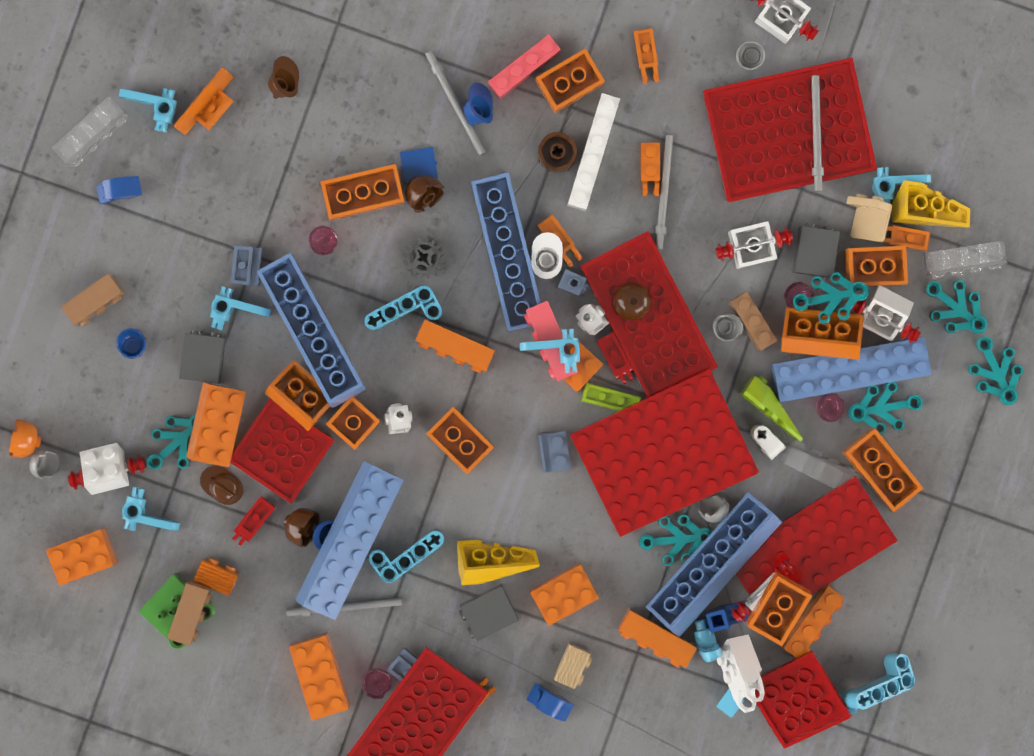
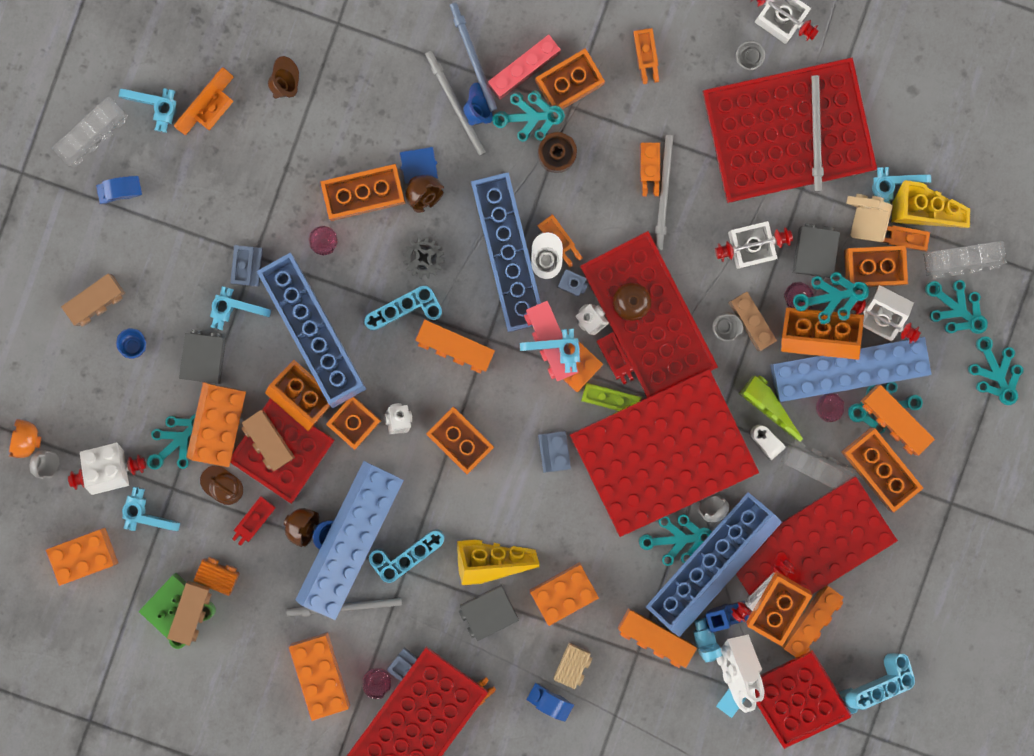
(267, 440): none -> medium nougat brick
(460, 22): none -> sand blue bar
(531, 115): none -> teal plant
(593, 152): white brick -> none
(897, 420): none -> orange brick

